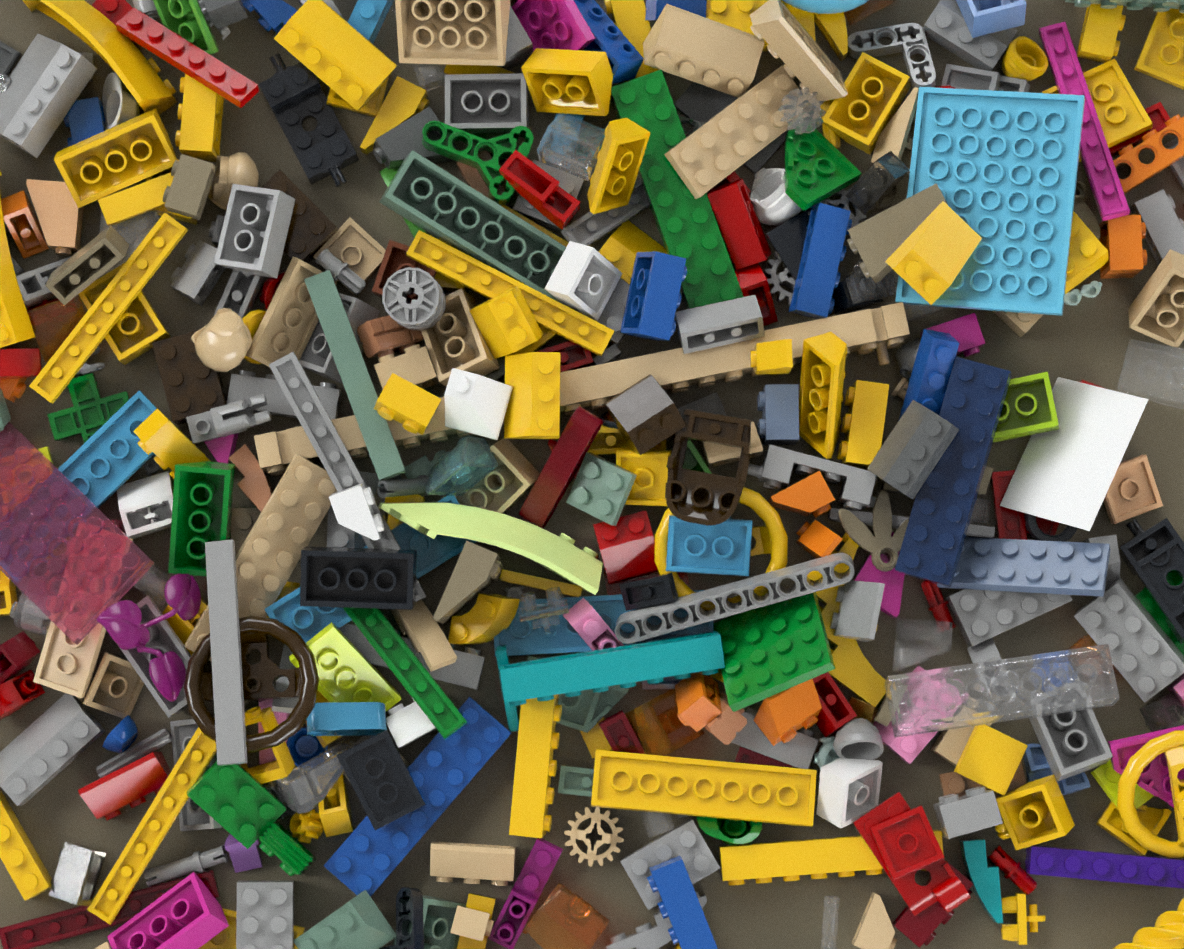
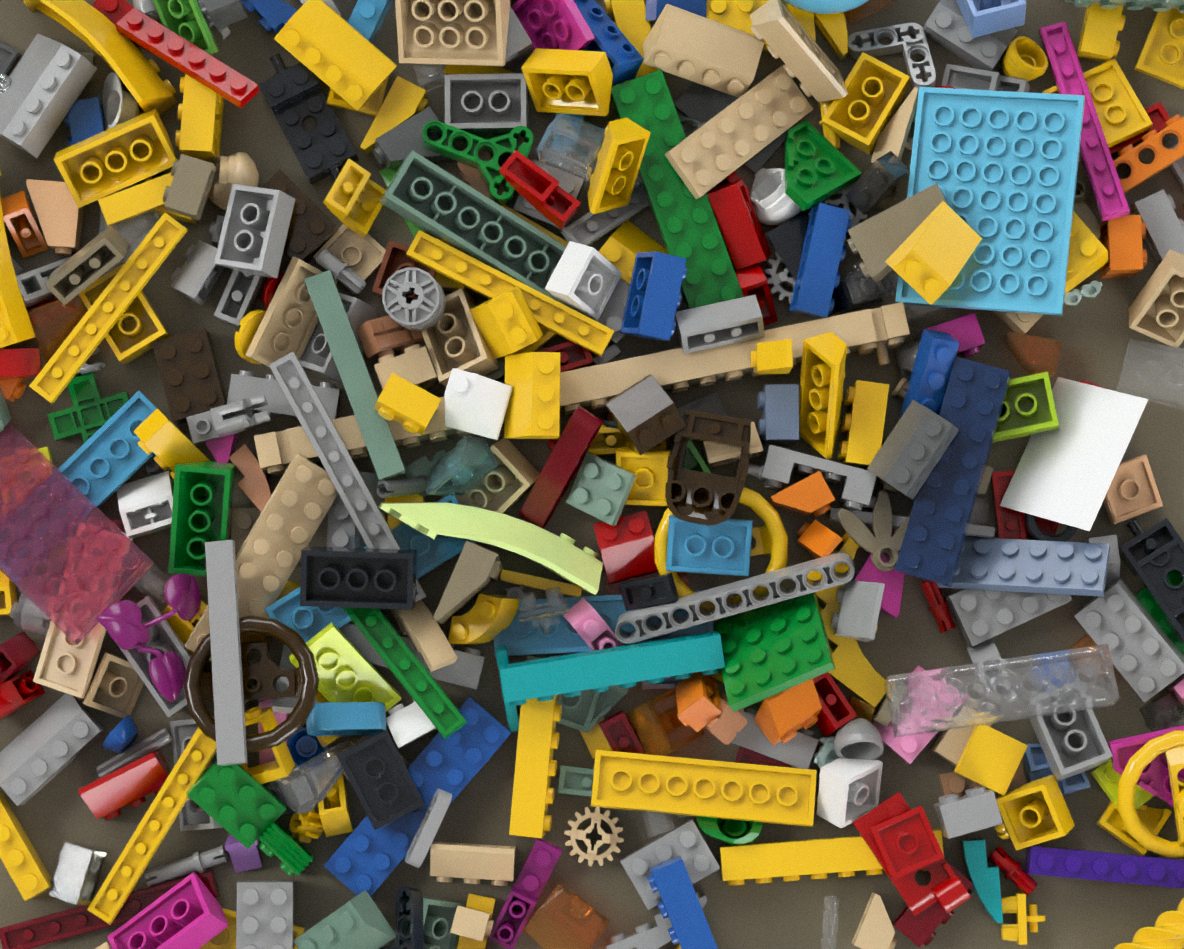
(222, 341): tan helmet -> none
(355, 198): none -> yellow slope
(355, 511): white slope -> none
(428, 828): none -> light grey beam
(802, 111): clear gear -> none
(919, 641): clear wing -> none
(1034, 353): none -> clear orange slope

